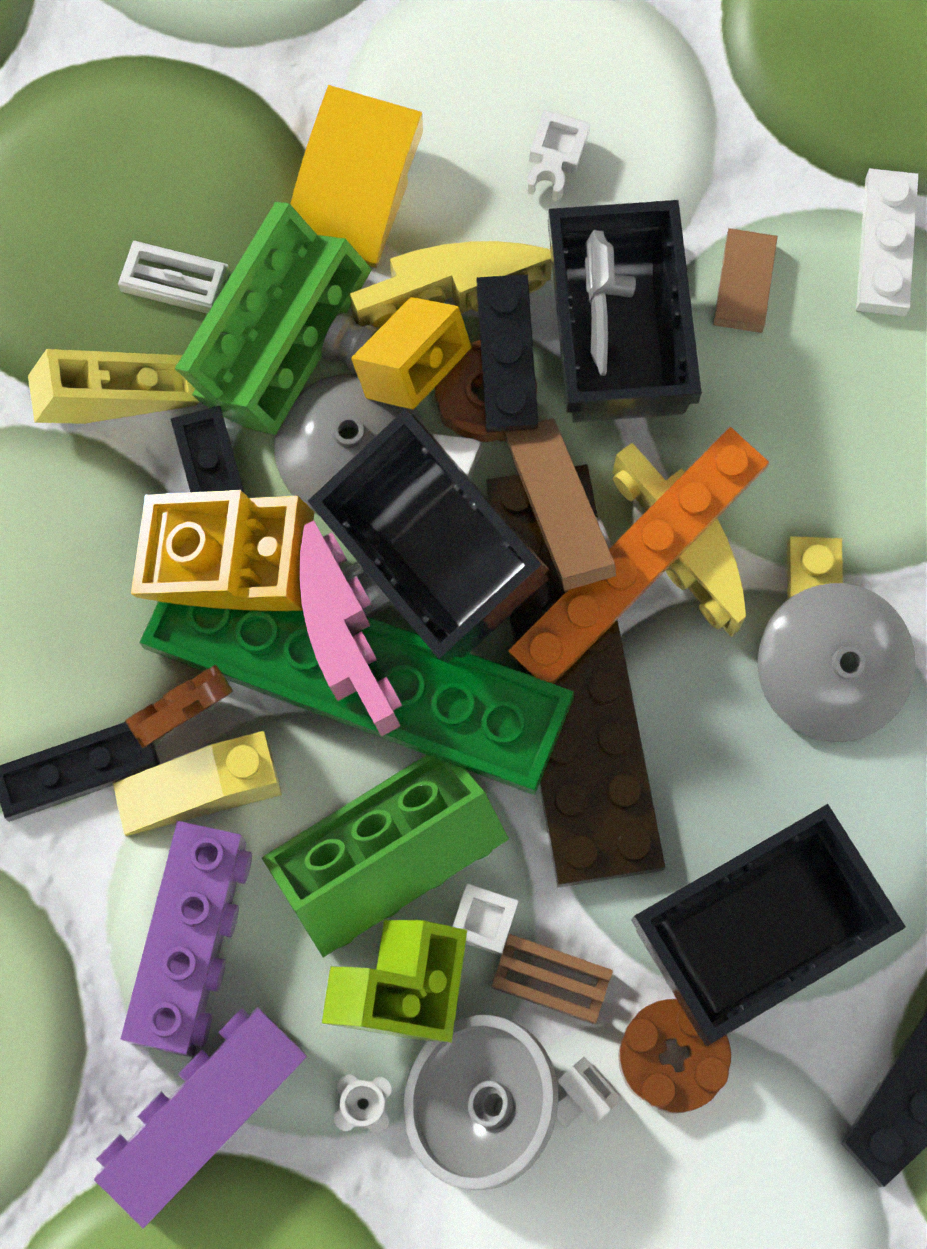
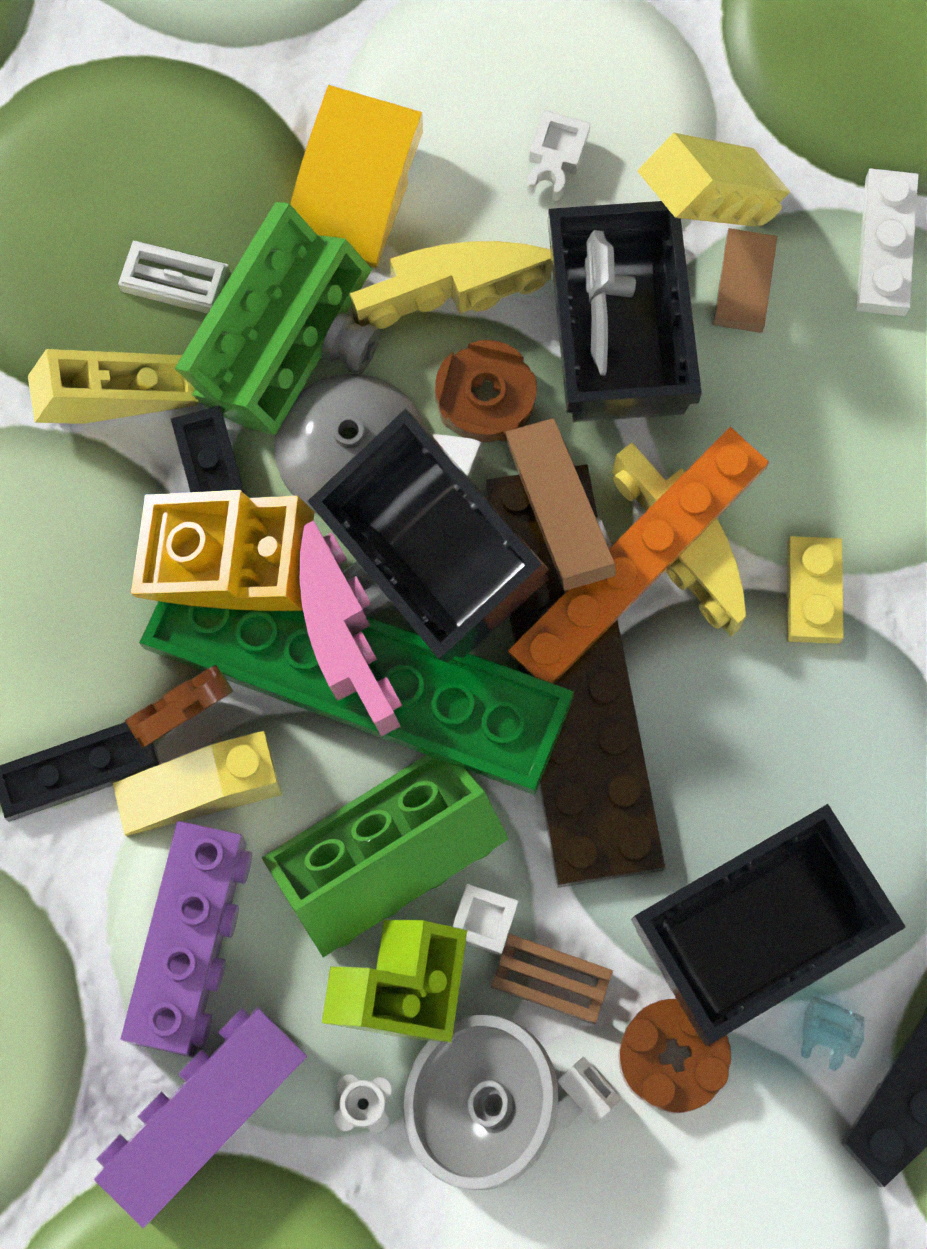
(411, 352): yellow brick -> none
(507, 353): black plate -> none
(714, 181): none -> light yellow brick
(803, 668): light grey dish -> none
(833, 1028): none -> clear light blue tile

